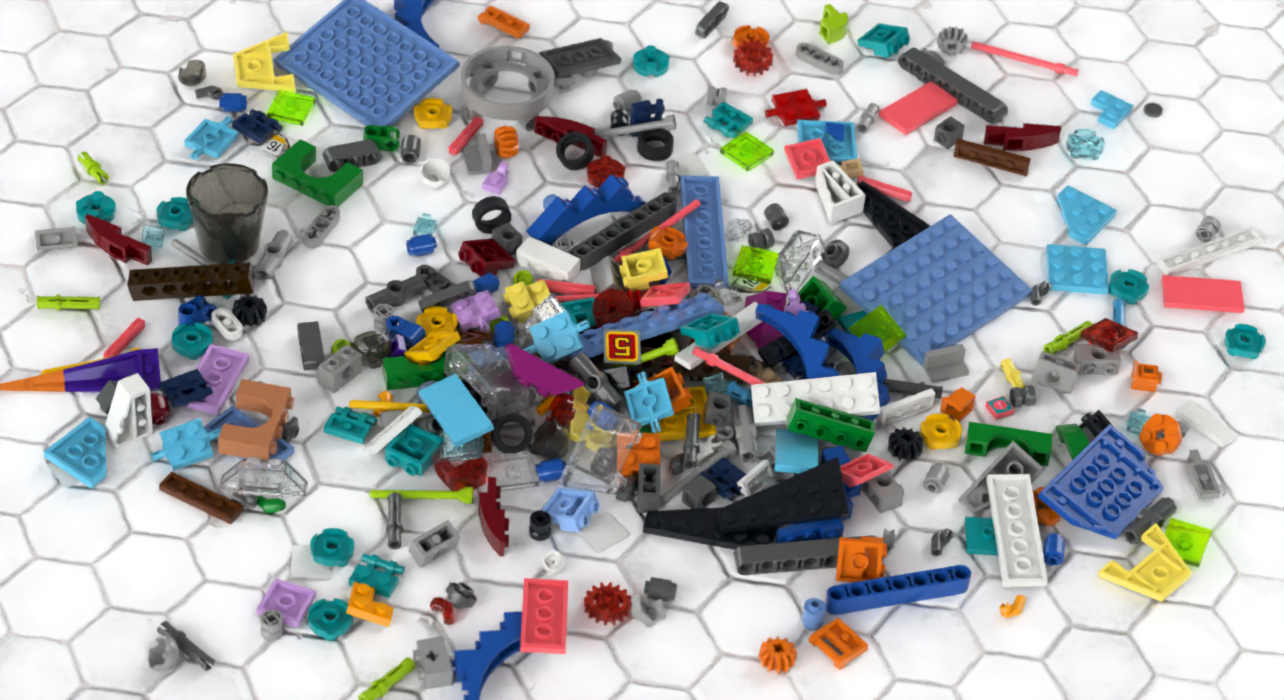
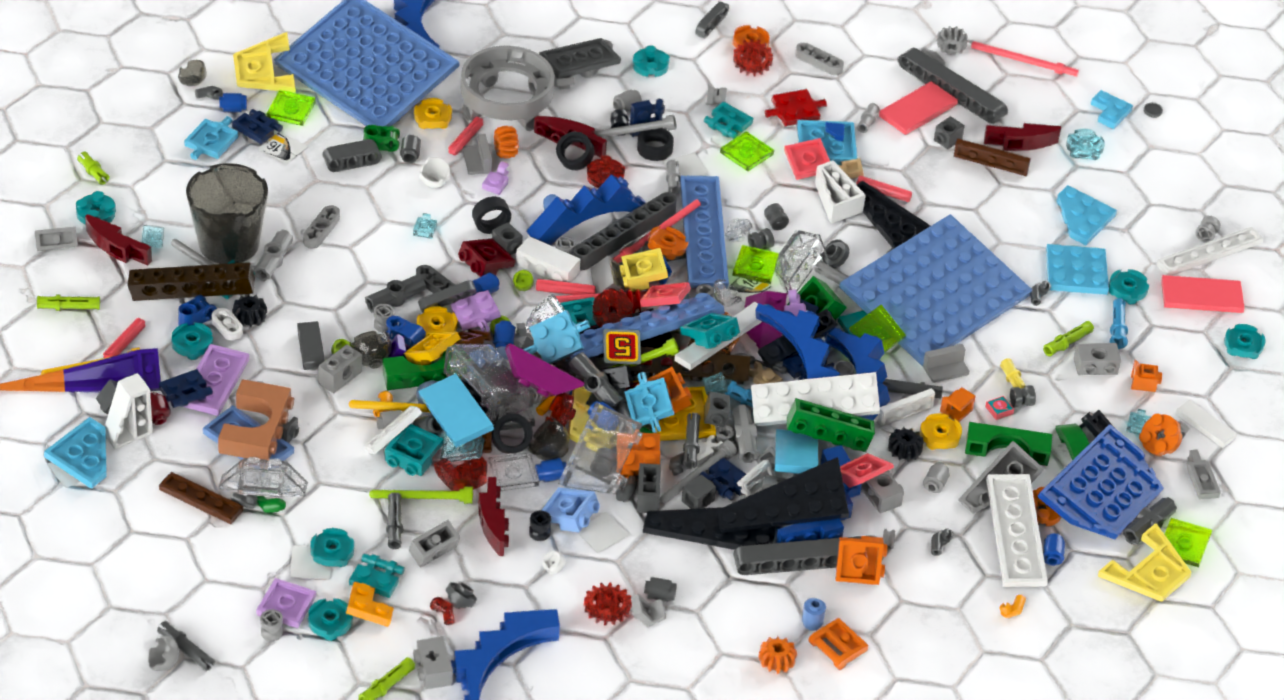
(167, 214): teal plate -> none
(186, 444): medium azure plate -> none
(328, 190): green arch -> none
(349, 424): teal plate -> none
(421, 245): blue brick -> none
(504, 22): orange plate -> none
(525, 298): light yellow plate -> none
(544, 616): coral tile -> none
(712, 359): coral bar -> none
(833, 25): lime brick -> none
(885, 39): teal plate -> none
(897, 589): blue beam -> none
(980, 536): teal plate -> none
(1050, 363): light grey brick -> none
(1109, 335): clear red plate -> none

